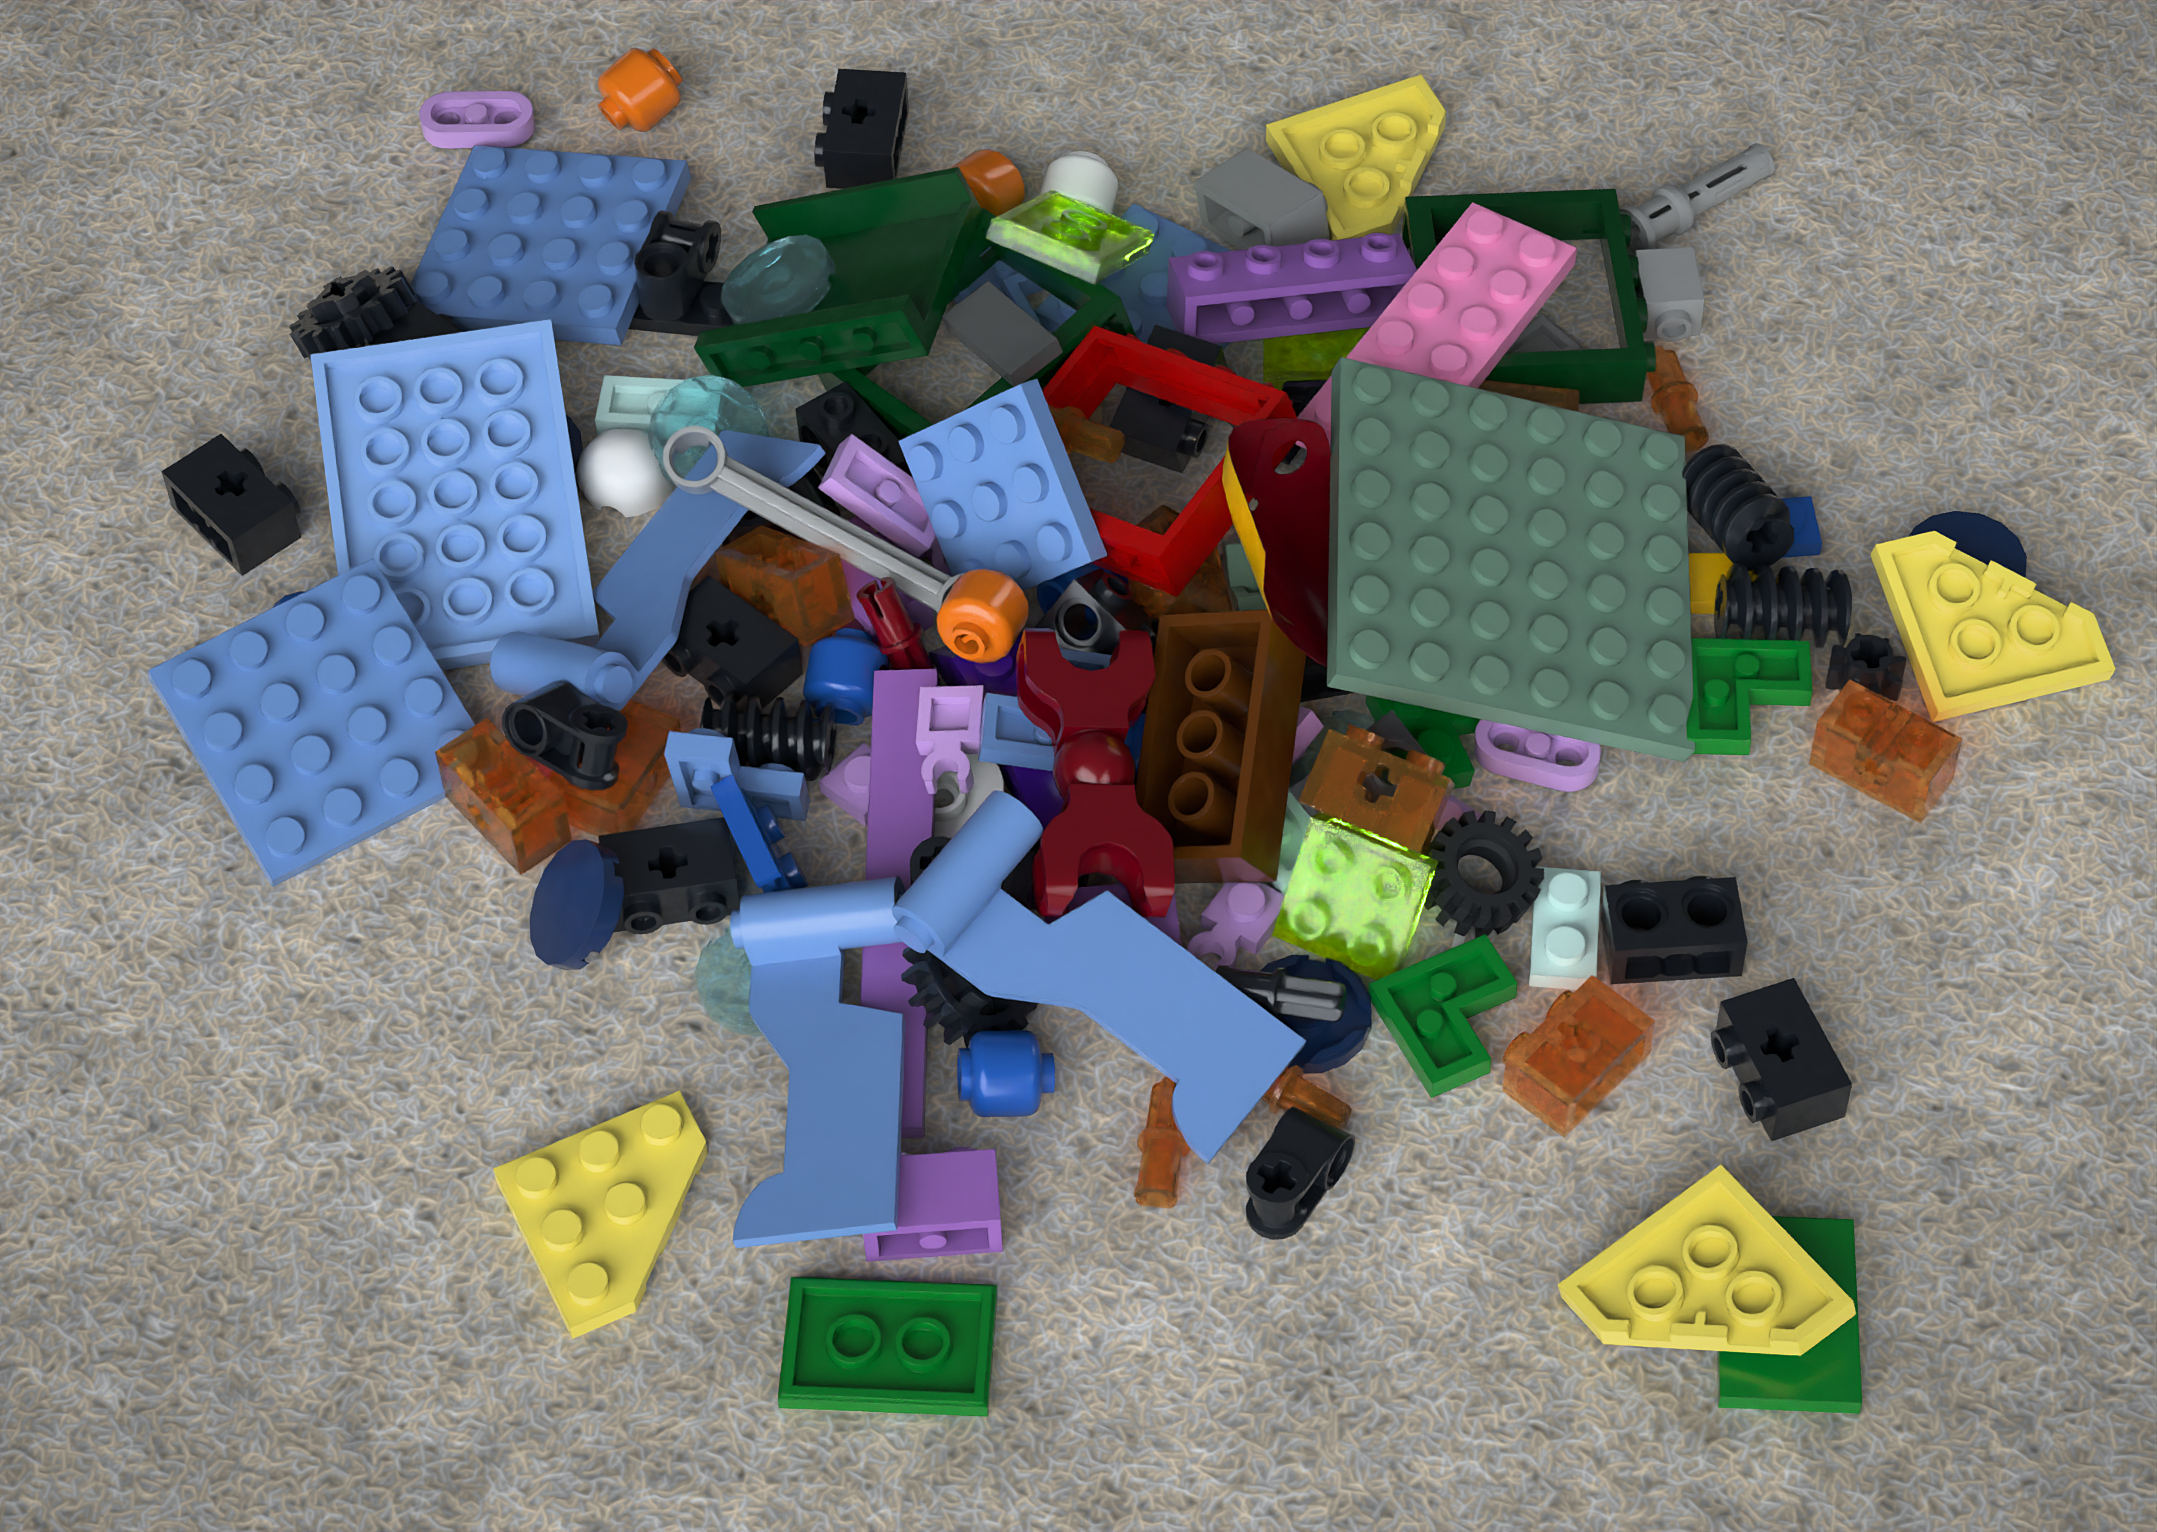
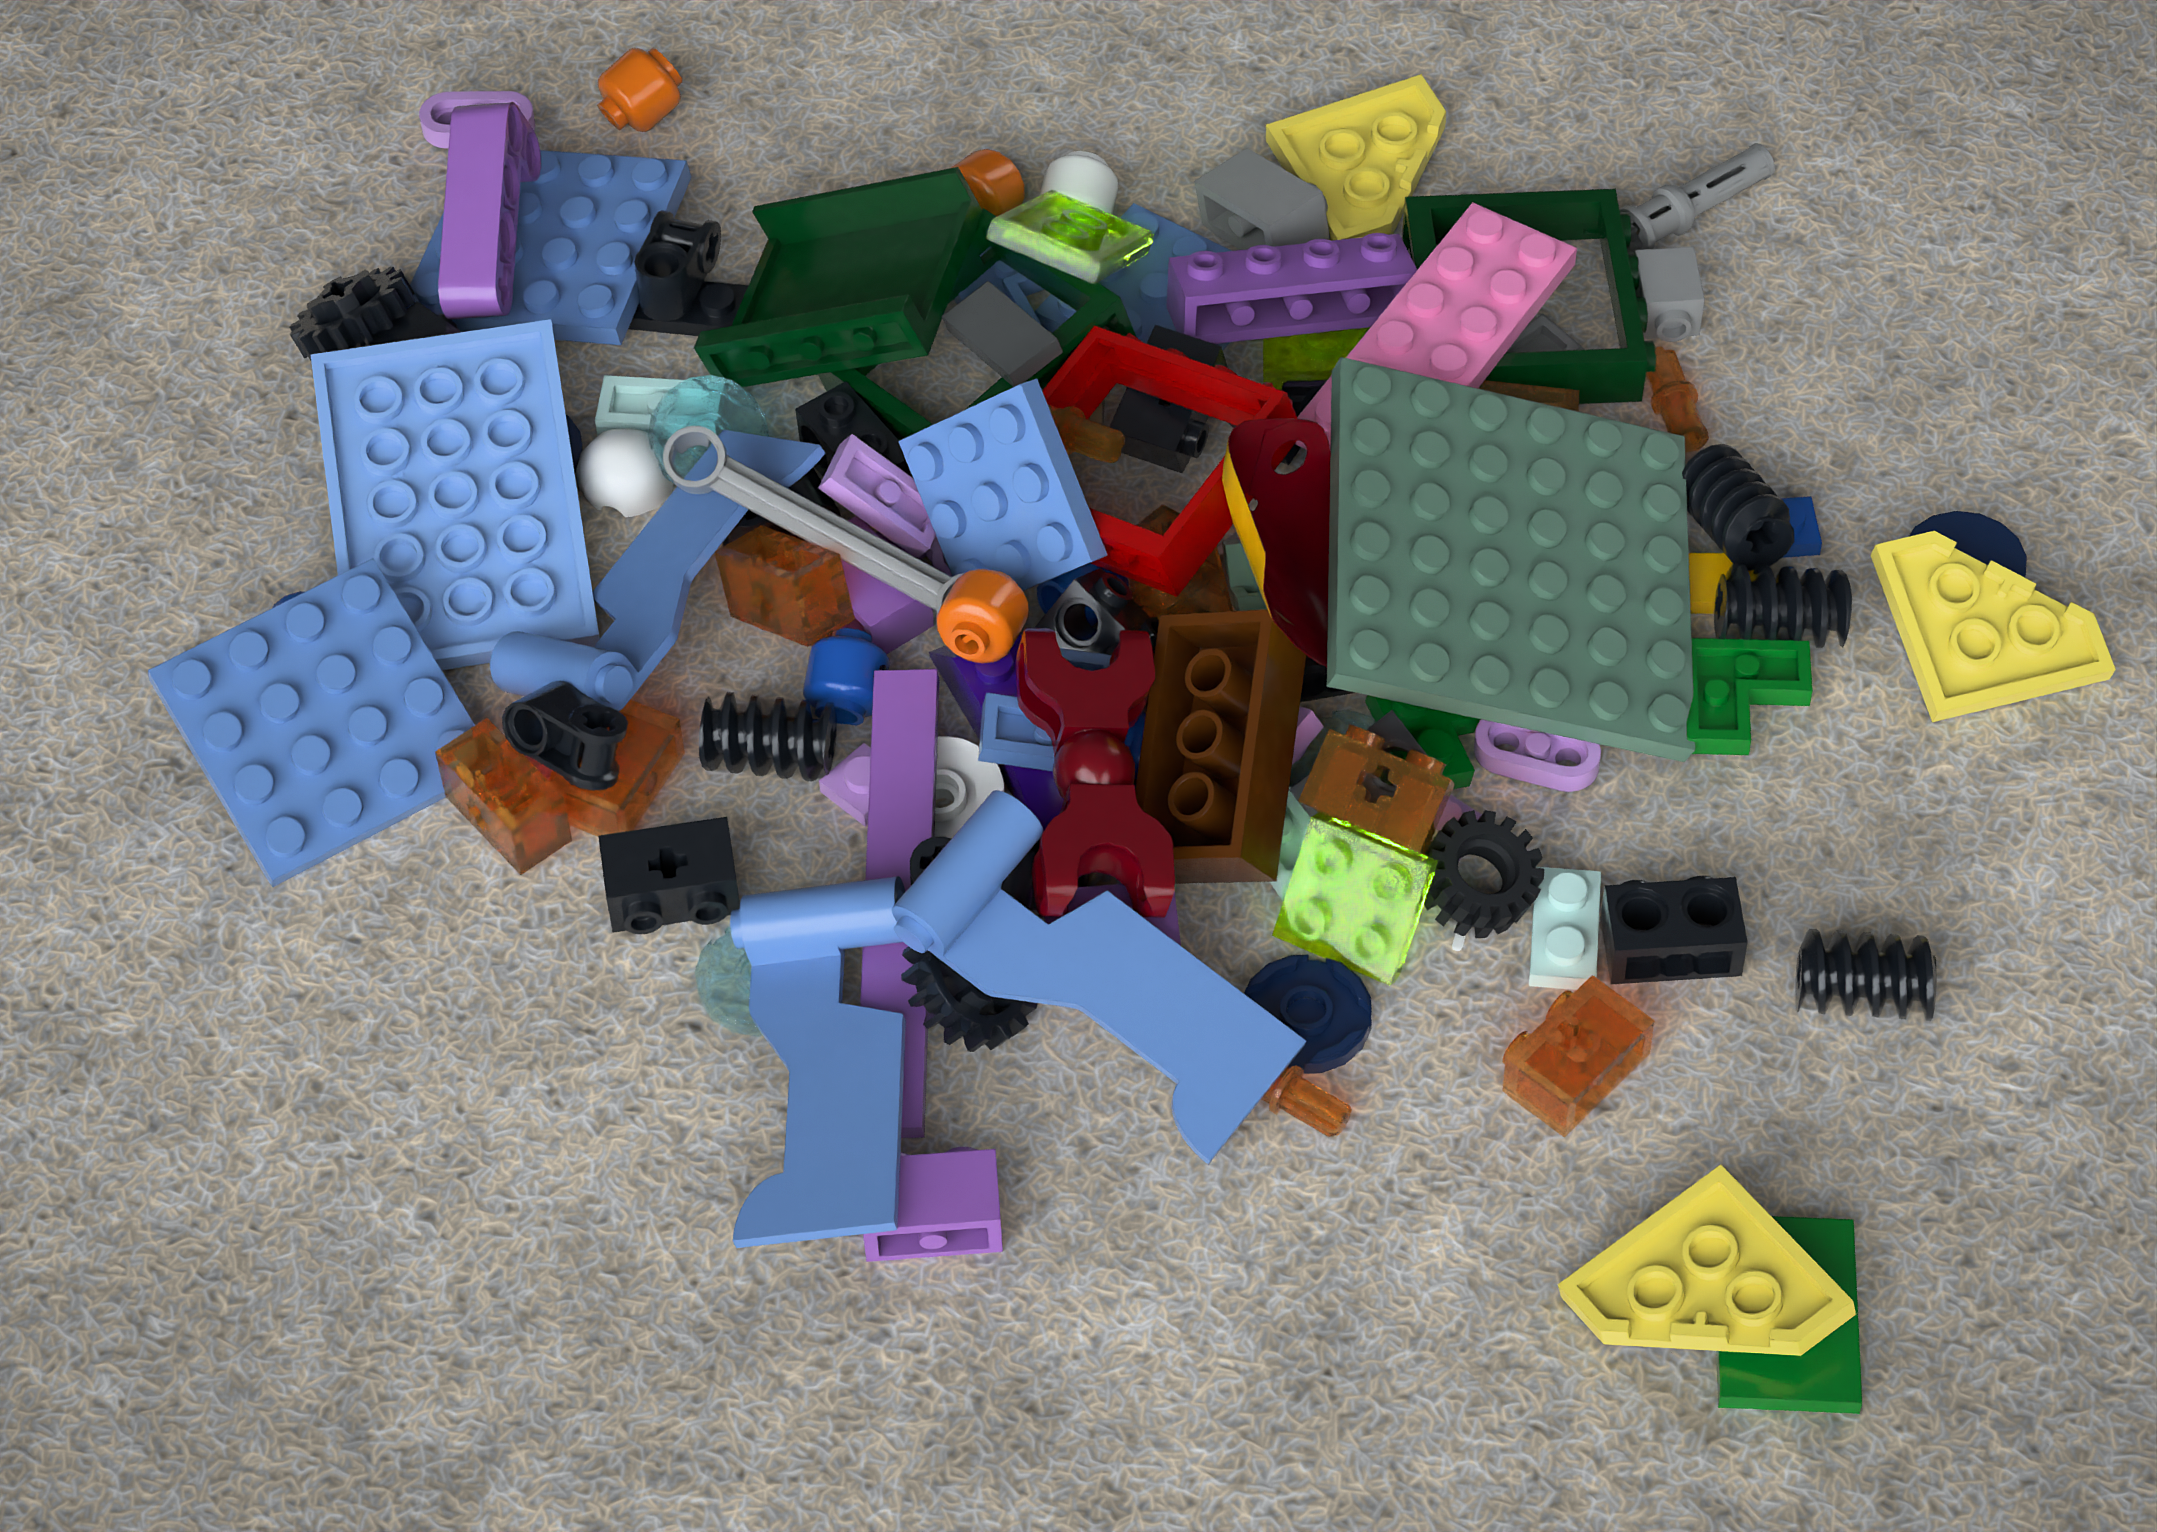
(233, 503): black brick -> none
(487, 159): none -> medium lavender beam
(576, 904): dark blue tile -> none
(605, 1207): light yellow plate -> none
(707, 757): medium blue plate -> none
(733, 647): black brick -> none
(757, 837): blue plate -> none
(778, 280): clear light blue tile -> none
(864, 128): black brick -> none
(888, 1346): green tile -> none
(893, 626): dark red axle -> none
(947, 731): lavender plate -> none
(1004, 1073): blue head -> none
(1161, 1151): clear orange axle -> none
(1237, 917): lavender plate -> none
(1289, 994): black axle -> none
(1294, 1173): black piece -> none
(1429, 1009): green plate -> none
(1781, 1060): black brick -> none
(1866, 973): none -> black piece
(1869, 663): black gear -> none
(1885, 751): clear orange brick -> none

